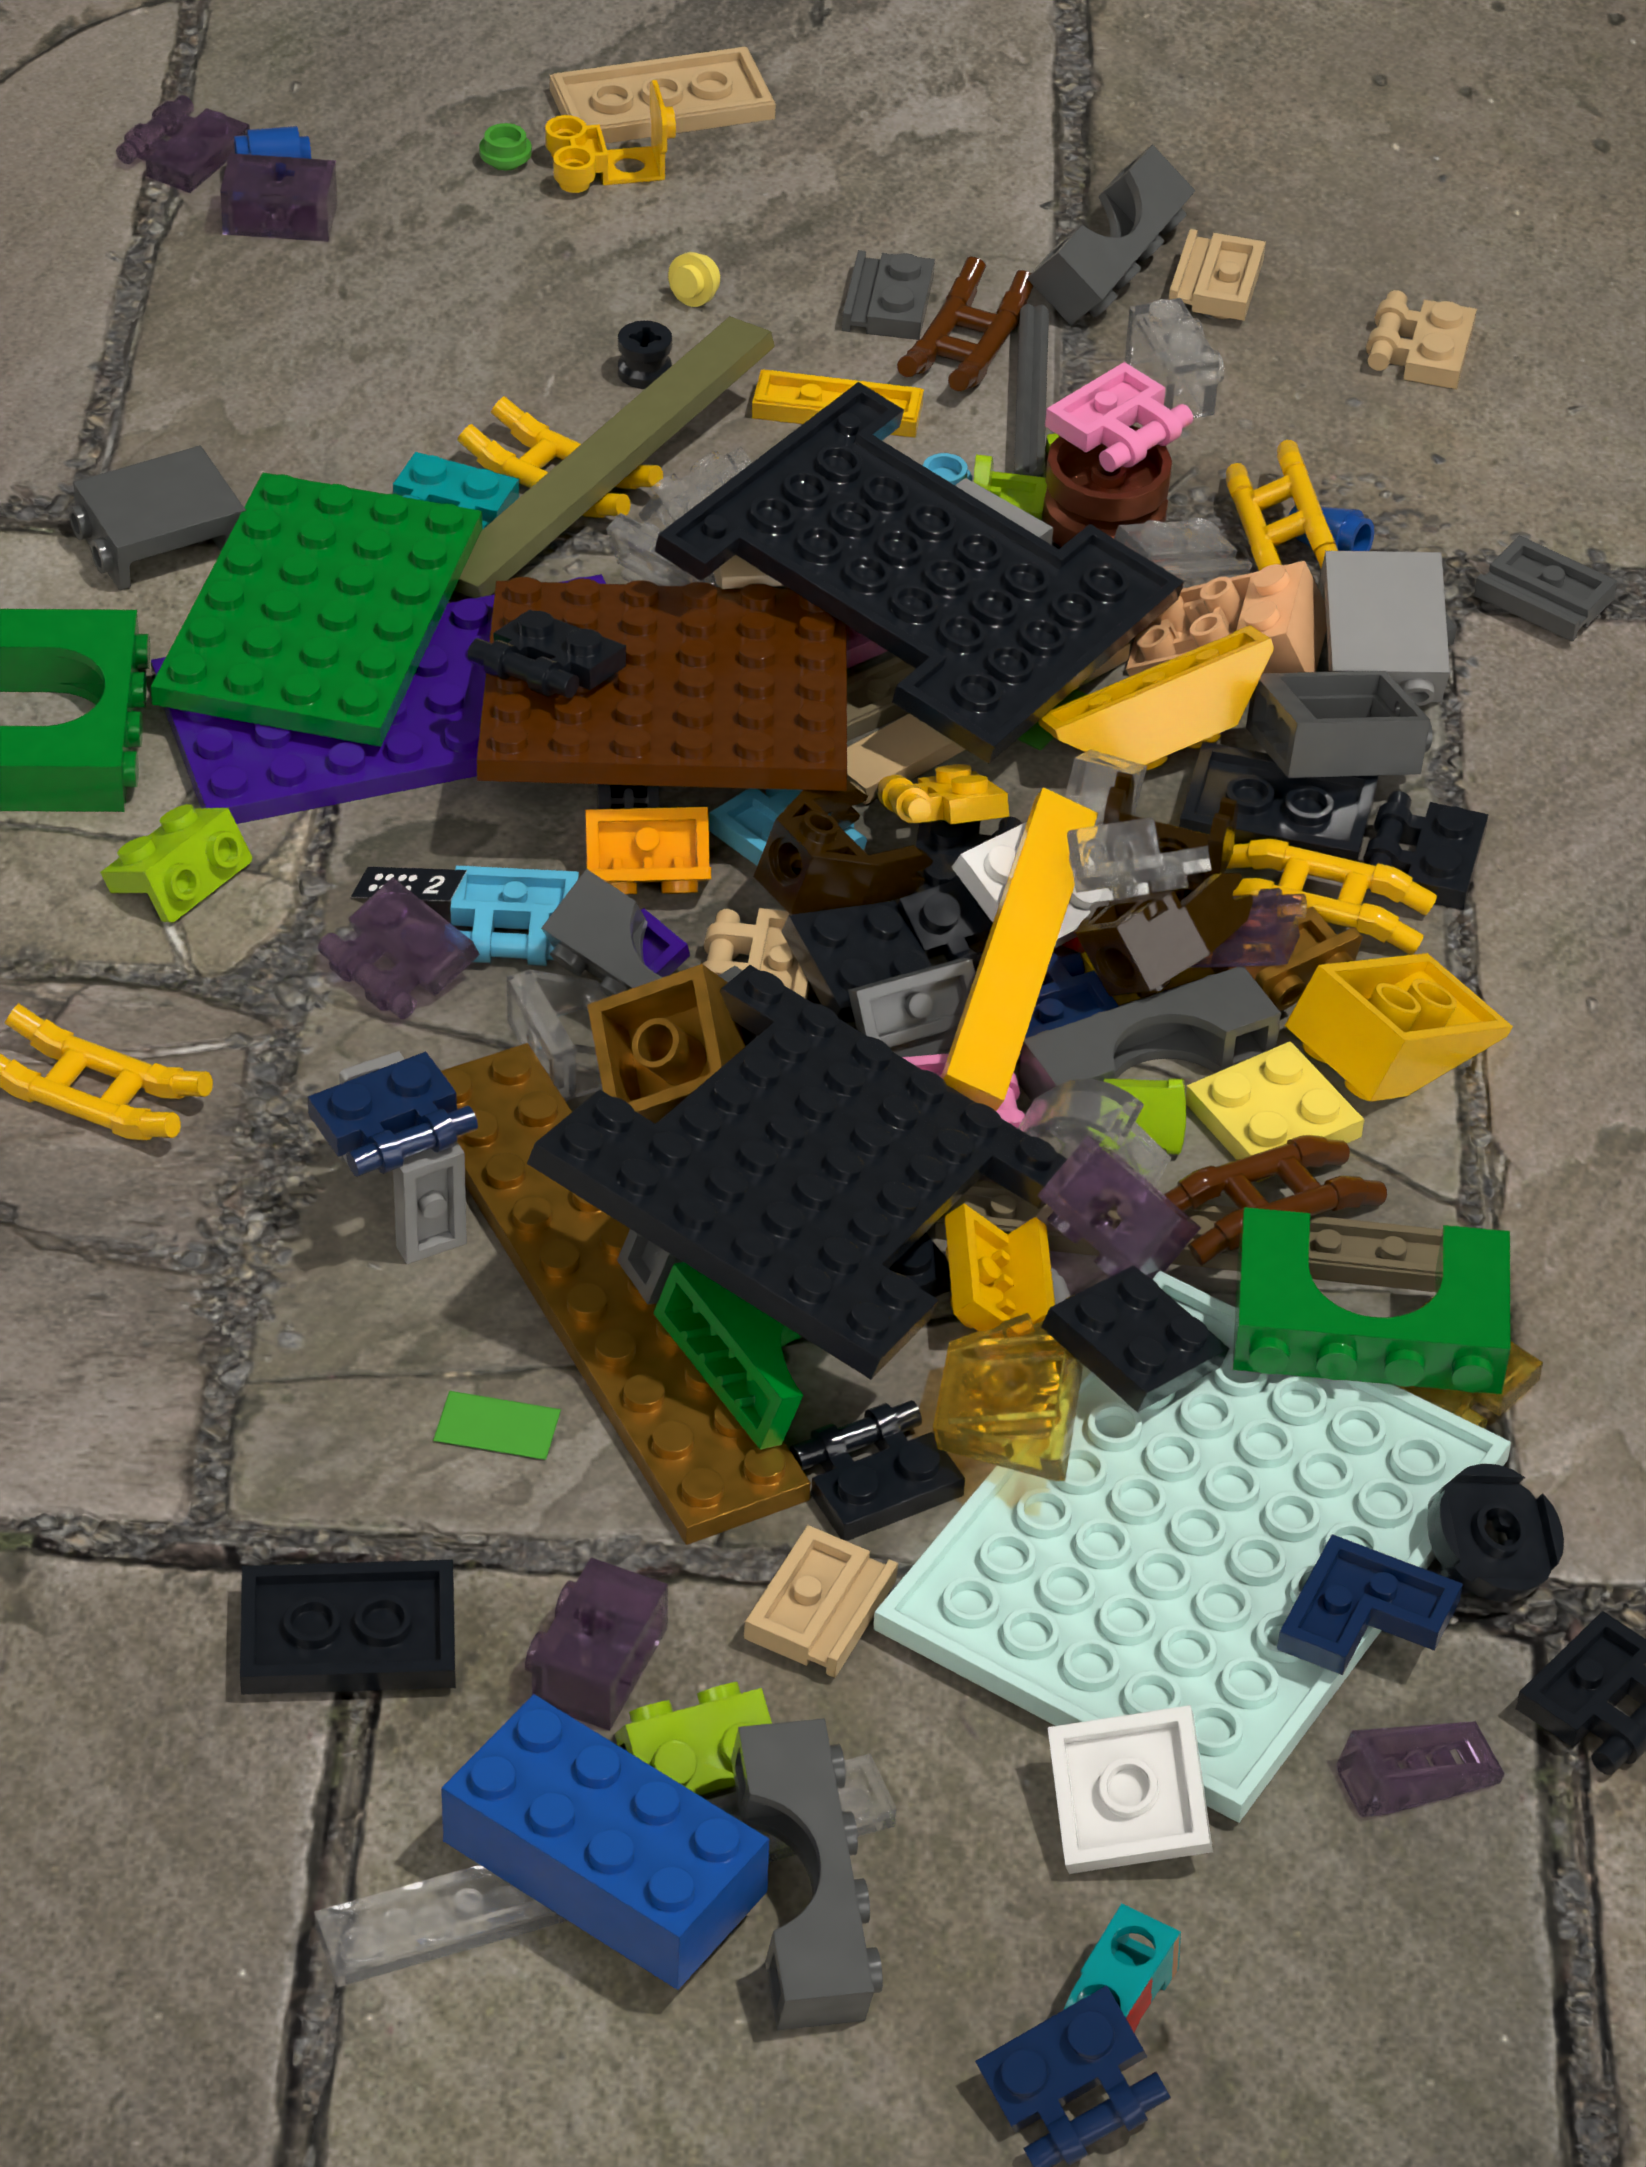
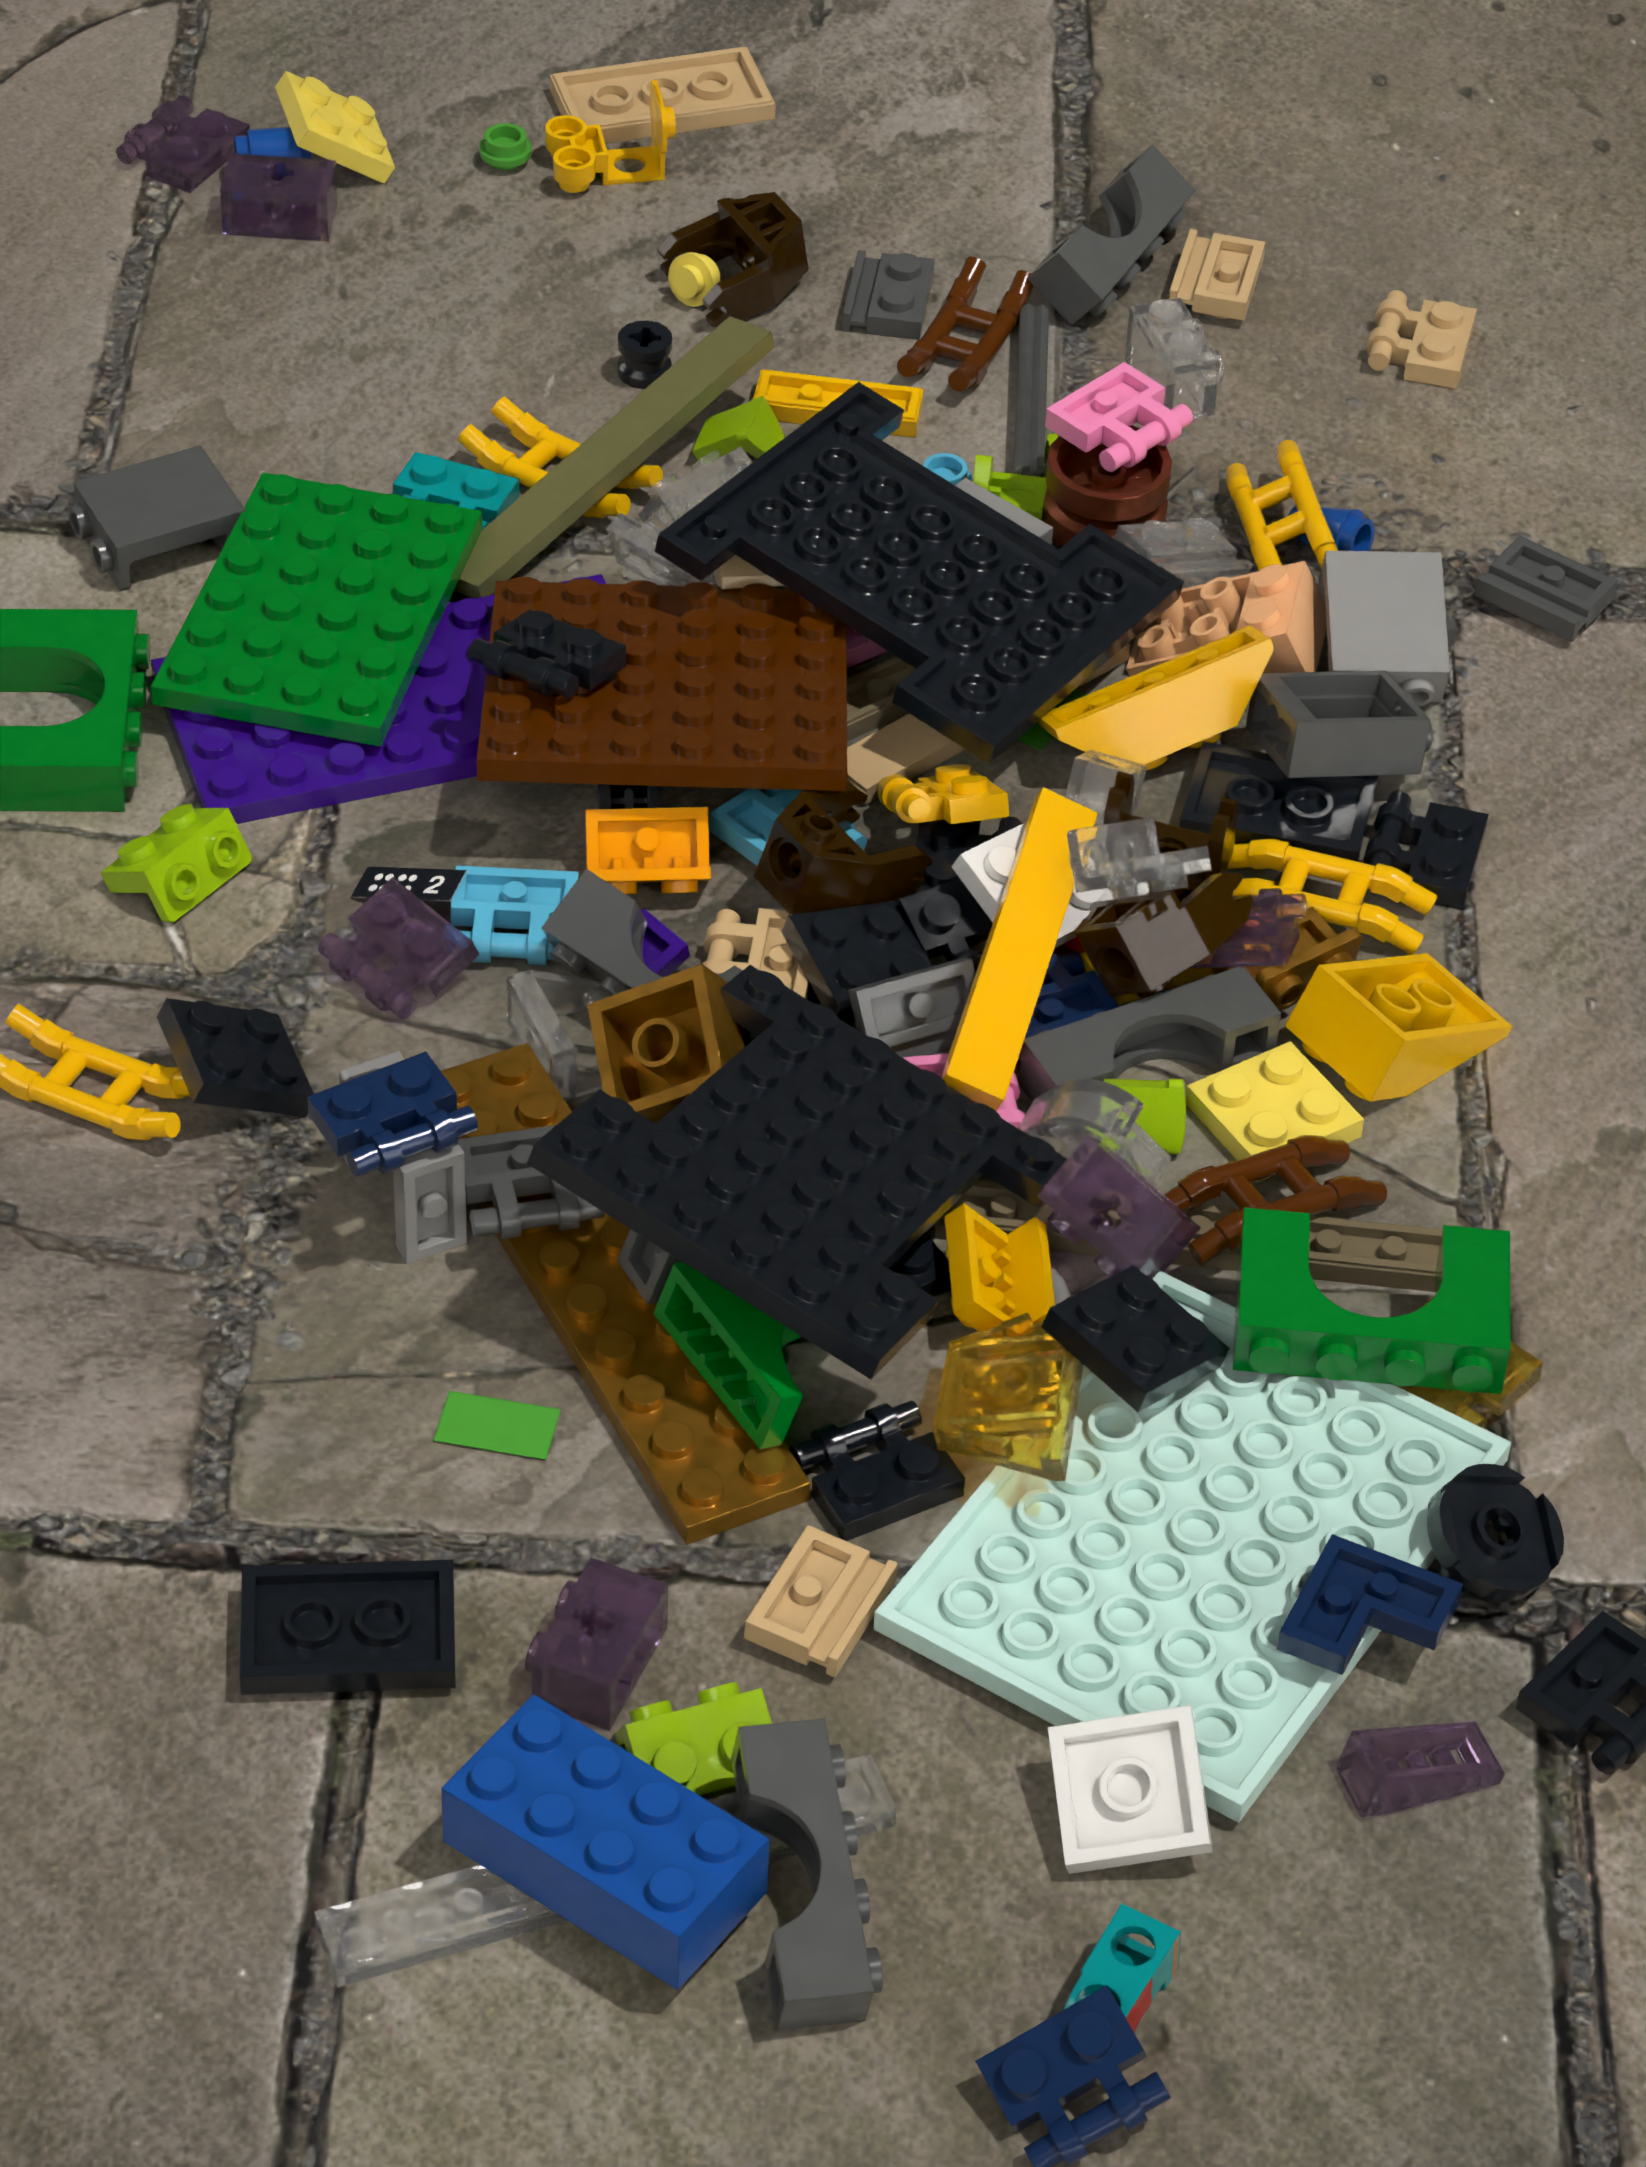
(235, 1057): none -> black plate
(335, 126): none -> light yellow plate
(499, 1173): none -> dark grey plate
(744, 426): none -> lime tile
(761, 238): none -> dark brown piece

